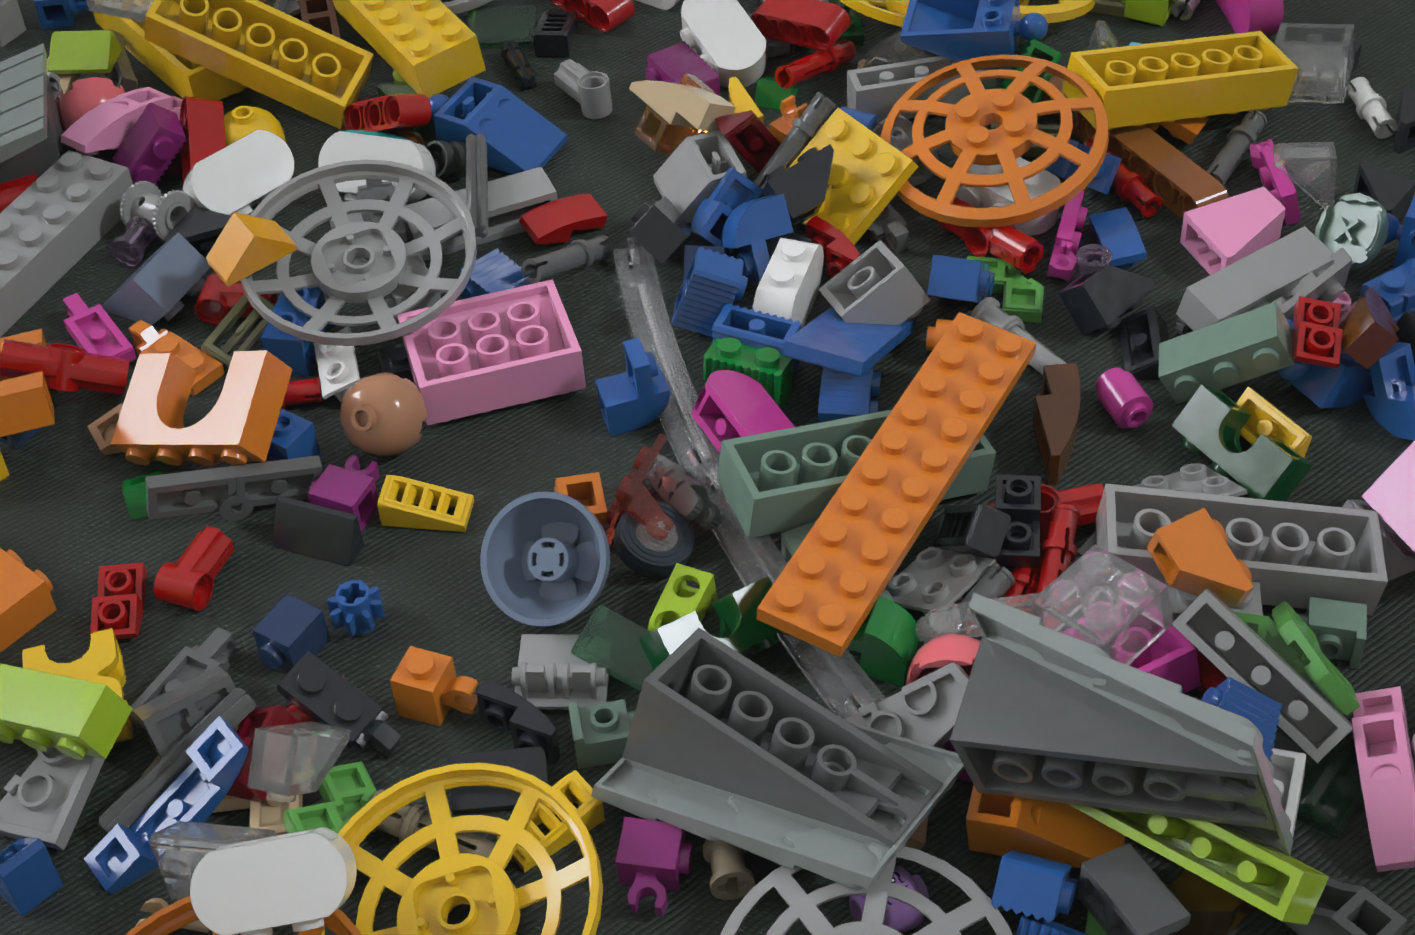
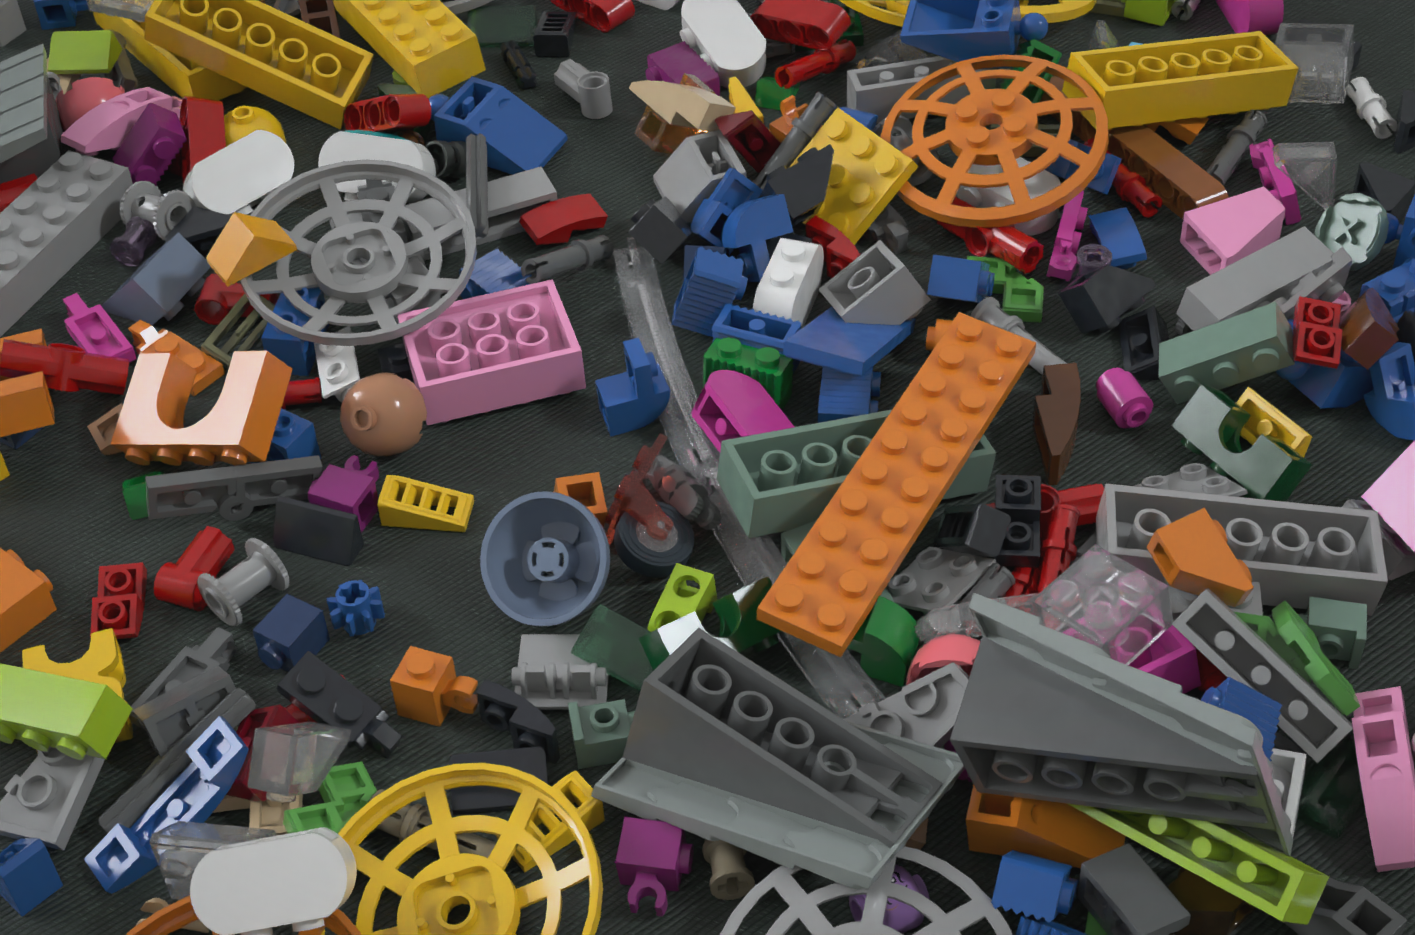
(243, 581): none -> light grey hose

